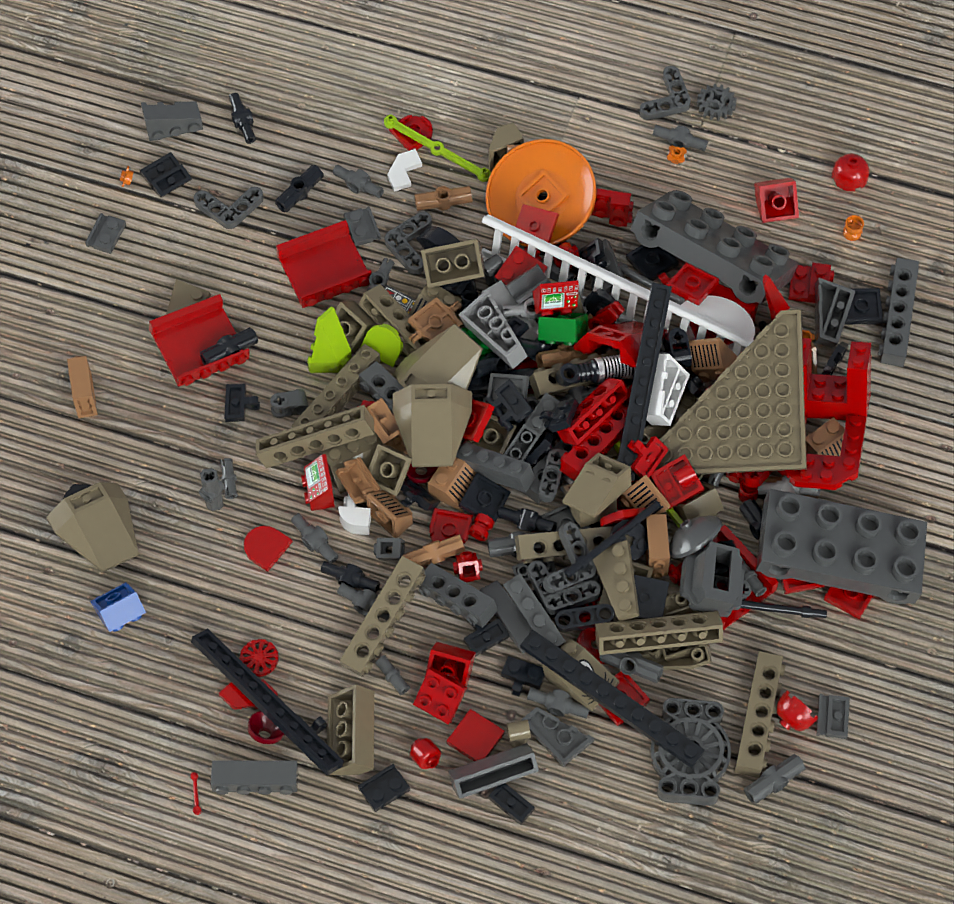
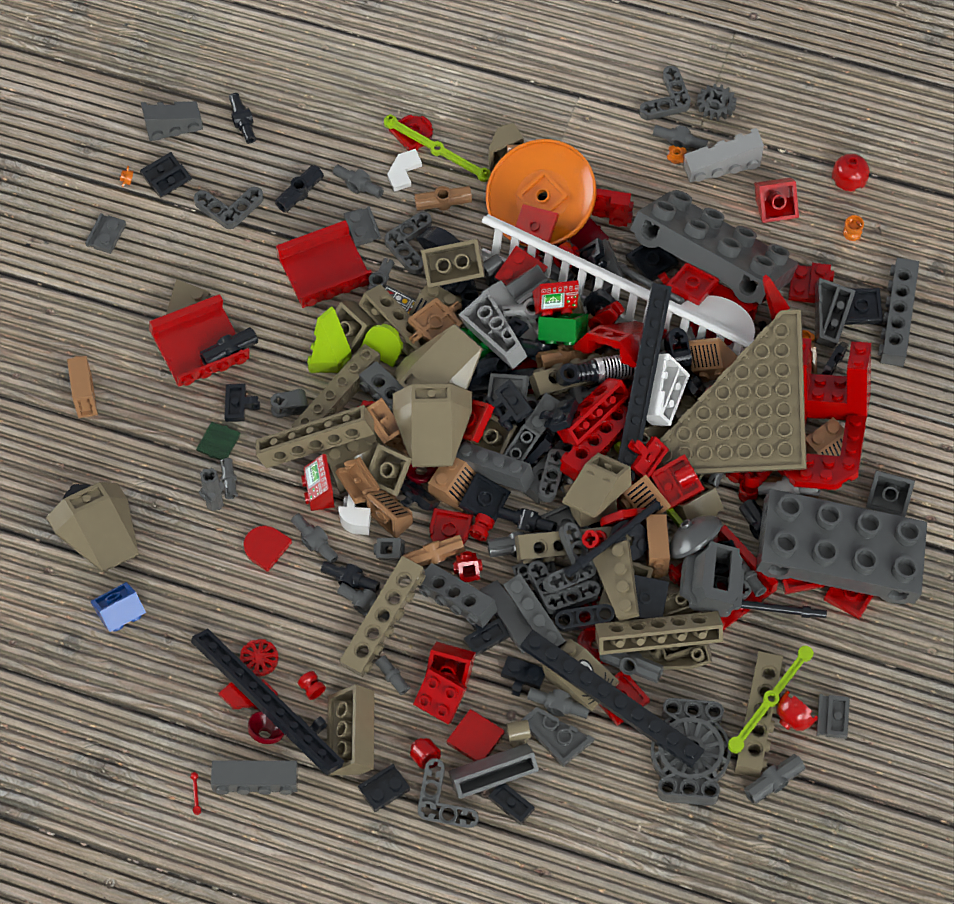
(218, 441): none -> clear green piece
(311, 685): none -> red wheel
(433, 800): none -> dark grey beam
(587, 234): none -> dark red piece
(591, 534): none -> red bush
(725, 157): none -> light grey wedge
(804, 654): none -> lime piece
(890, 493): none -> dark grey slope

